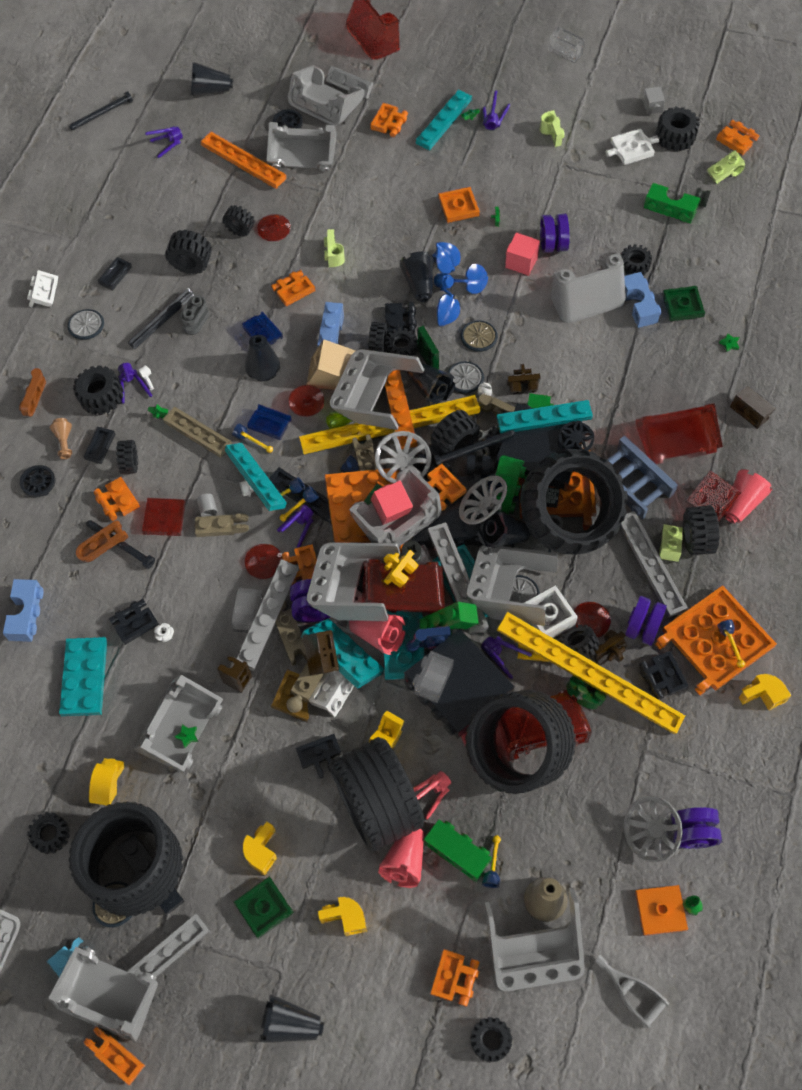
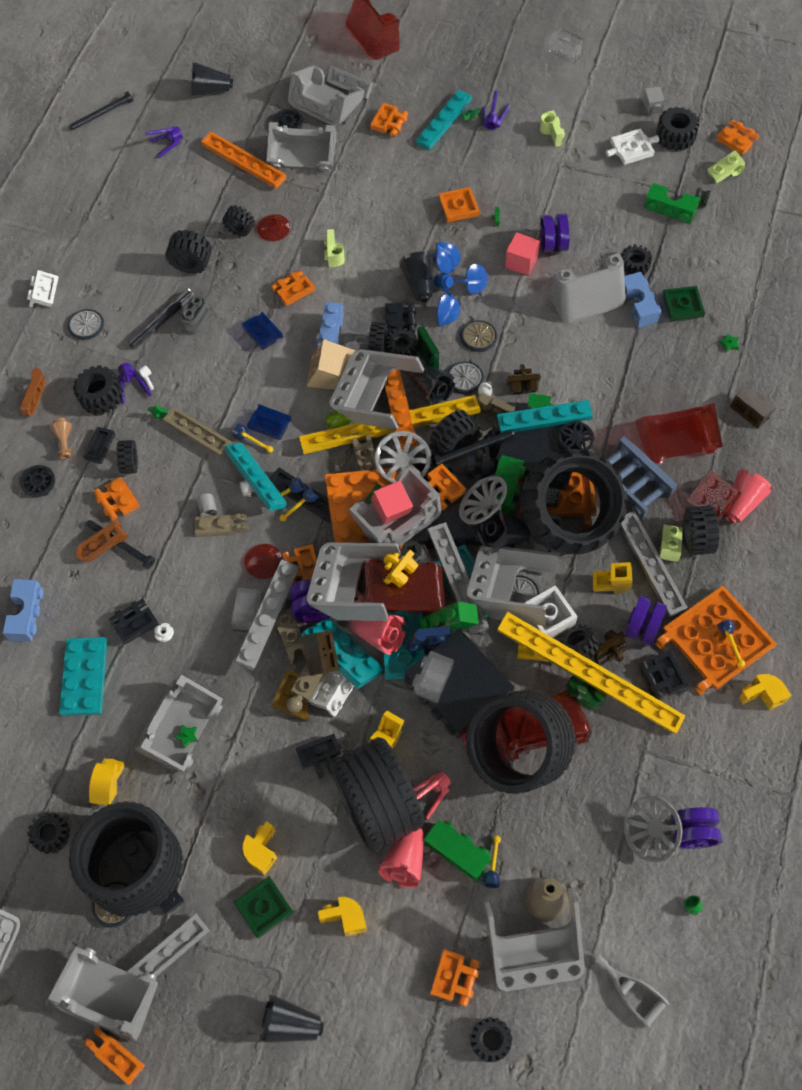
(61, 958): medium azure plate -> none
(114, 273): black tile -> none
(164, 517): clear red plate -> none
(237, 676): dark brown hinge -> none
(261, 359): black cone -> none
(301, 516): dark purple plant -> none
(303, 395): clear red dish -> none
(350, 465): dark blue tile -> none
(493, 649): dark purple plant -> none
(602, 620): clear red dish -> none
(617, 579): none -> yellow brick
(661, 910): orange plate -> none

